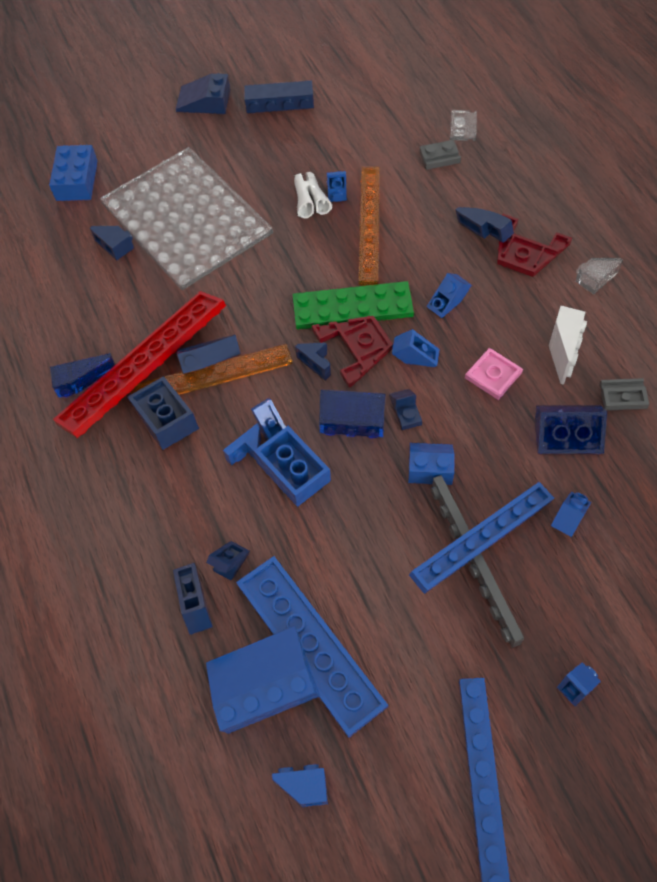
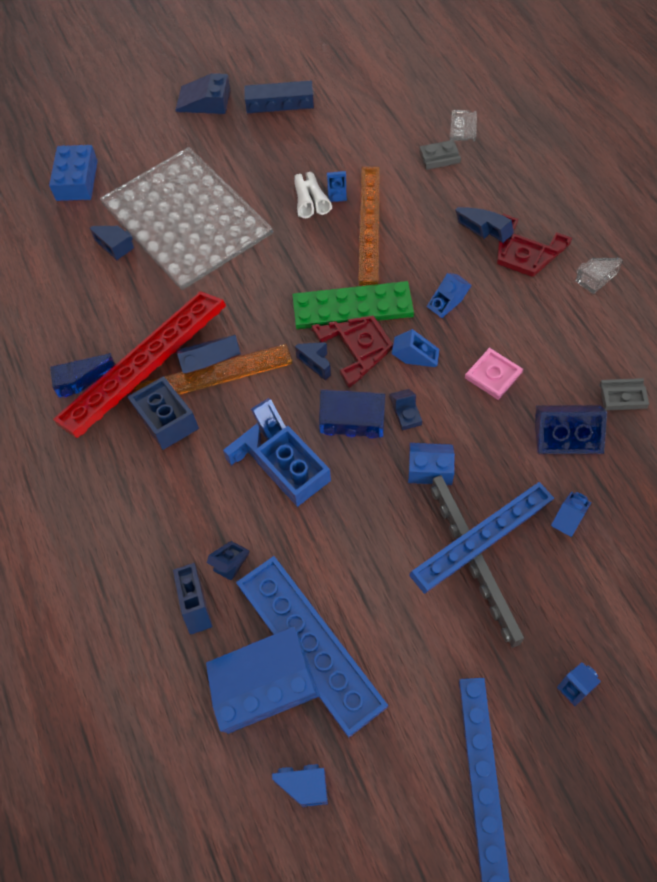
(567, 340): white slope -> none

